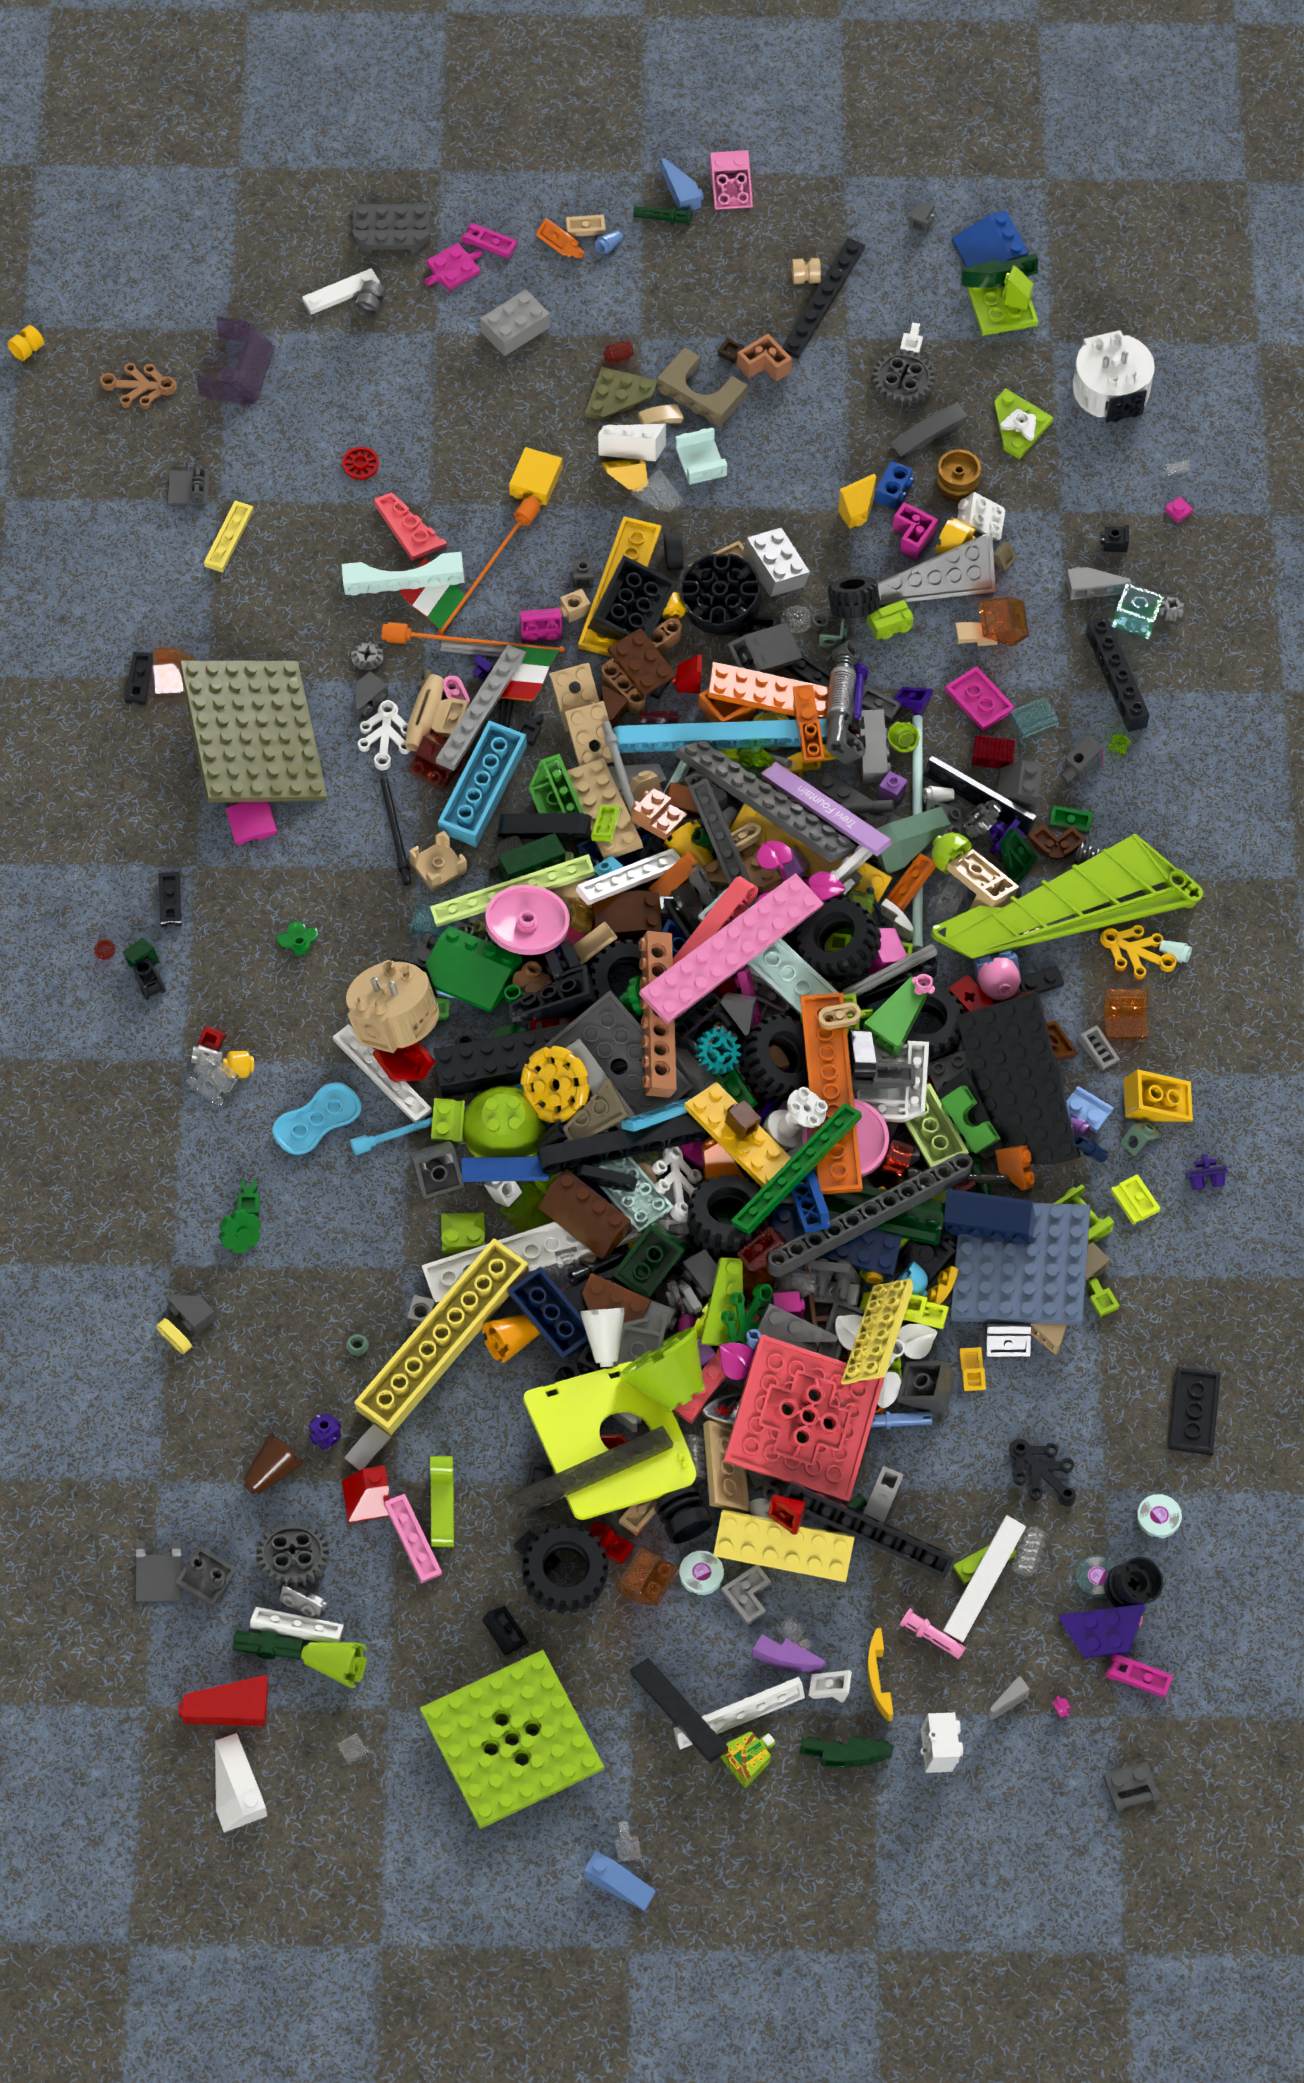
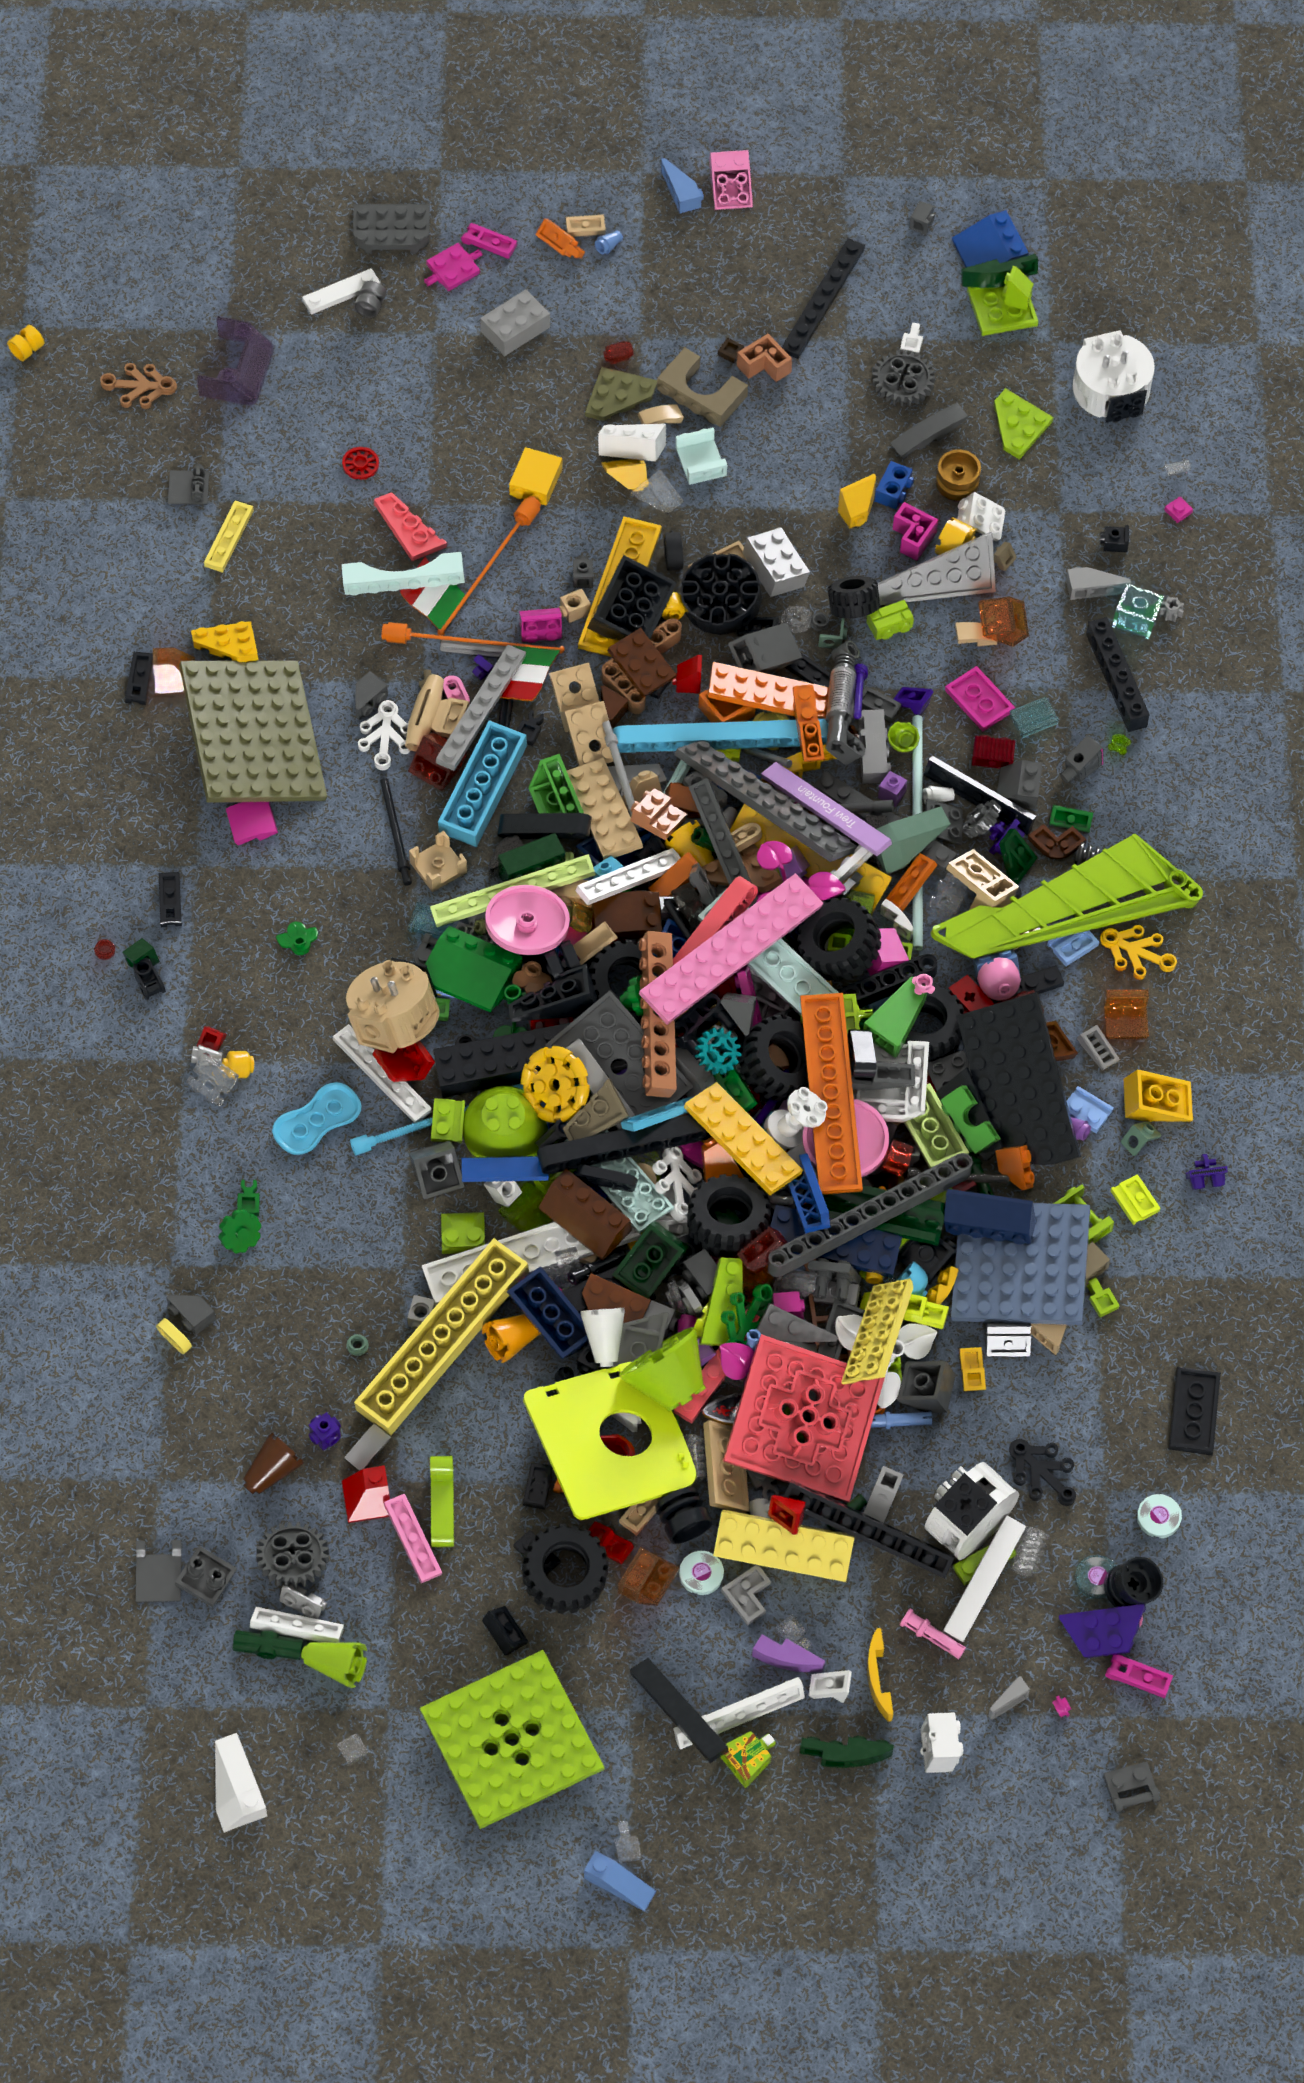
(228, 640): none -> yellow plate
(229, 1704): red slope -> none
(374, 659): light grey gear -> none
(590, 1471): clear smoke plate -> none
(606, 823): lime plate -> none
(639, 211): dark green pin -> none
(658, 717): dark red axle -> none
(742, 1119): reddish brown brick -> none
(754, 756): clear neon green plate -> none
(796, 1168): green plate -> none
(806, 271): tan wheel -> none
(838, 1015): tan plate -> none
(870, 890): dark blue hinge -> none
(891, 971): light grey axle -> none
(949, 848): lime cylinder -> none
(970, 1509): none -> white piece
(1020, 422): white animal -> none
(1073, 946): none -> light blue plate
(1090, 1148): dark blue pin -> none
(1179, 950): light aqua cone -> none

